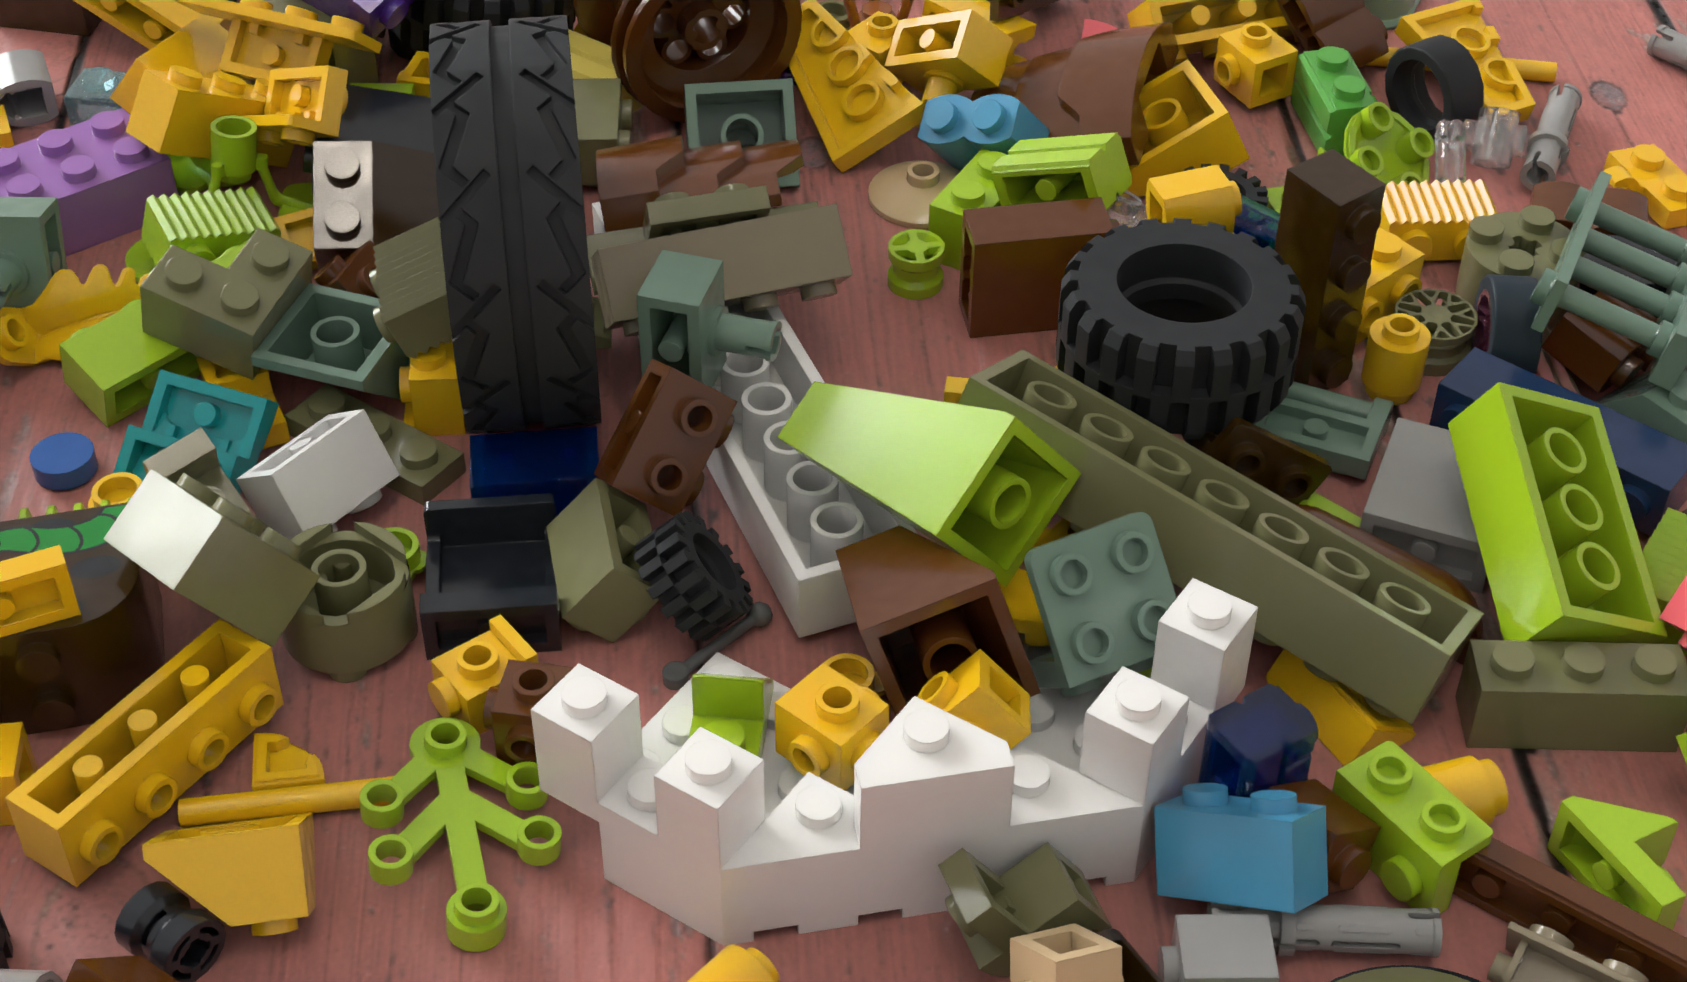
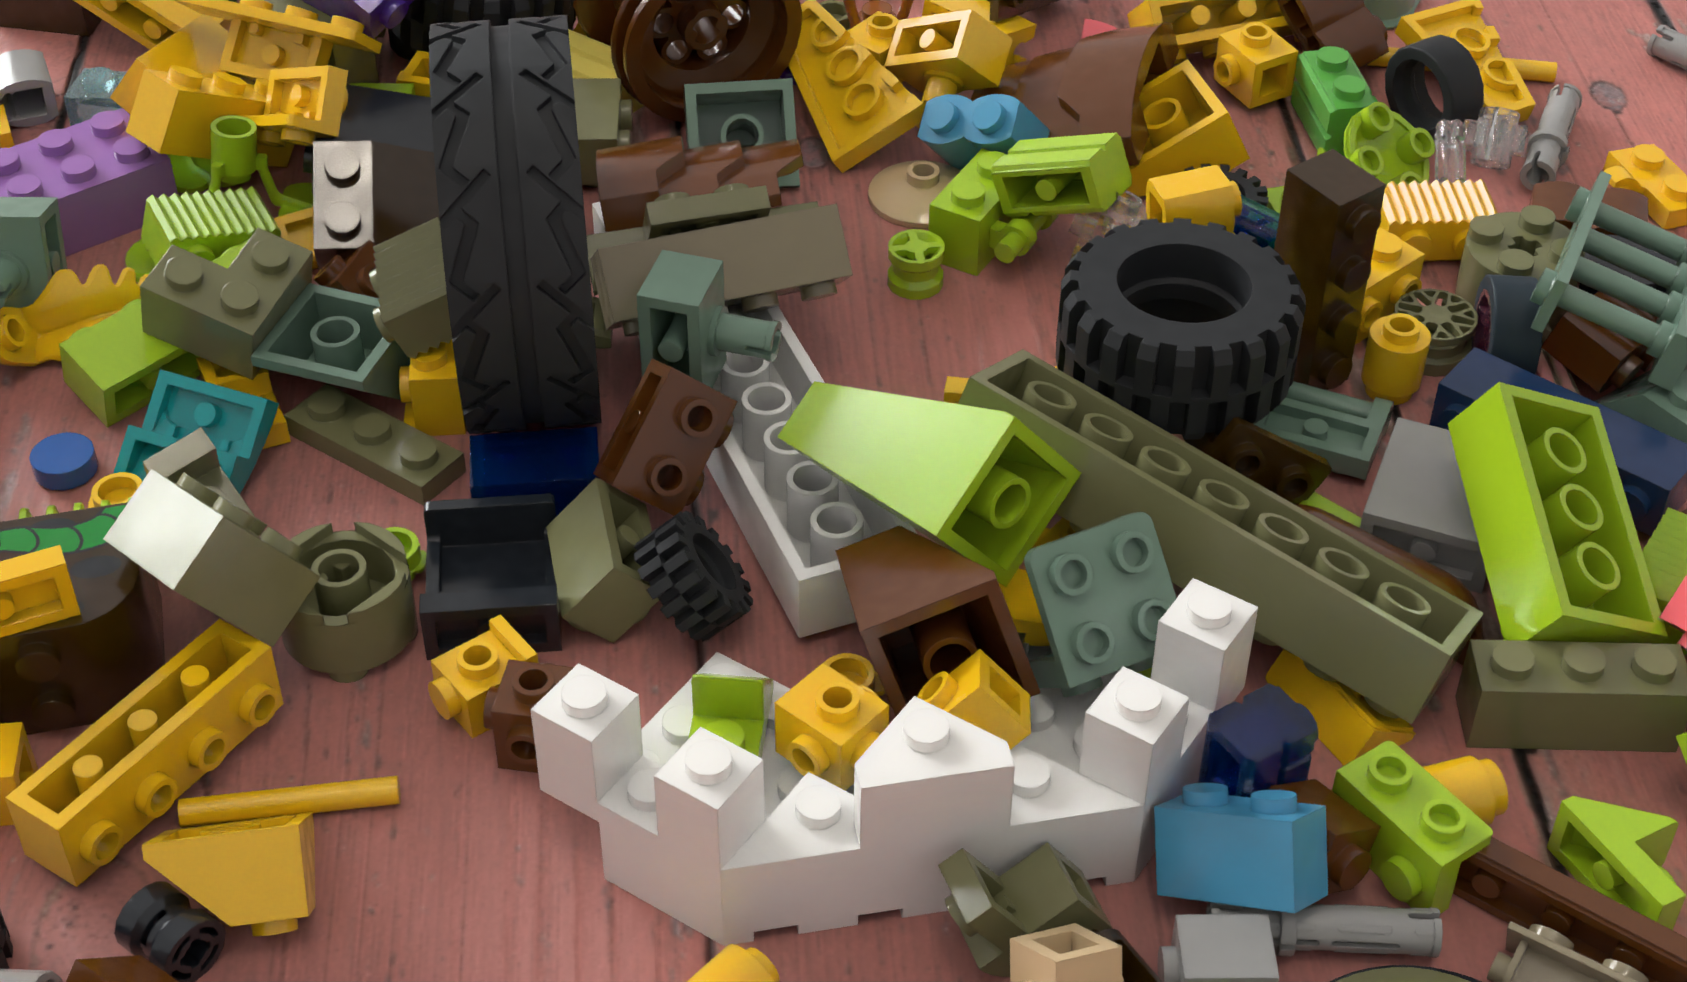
(283, 764): yellow tile -> none
(320, 475): white brick -> none
(446, 753): lime plant -> none
(677, 673): dark grey hinge -> none
(1017, 262): reddish brown brick -> none

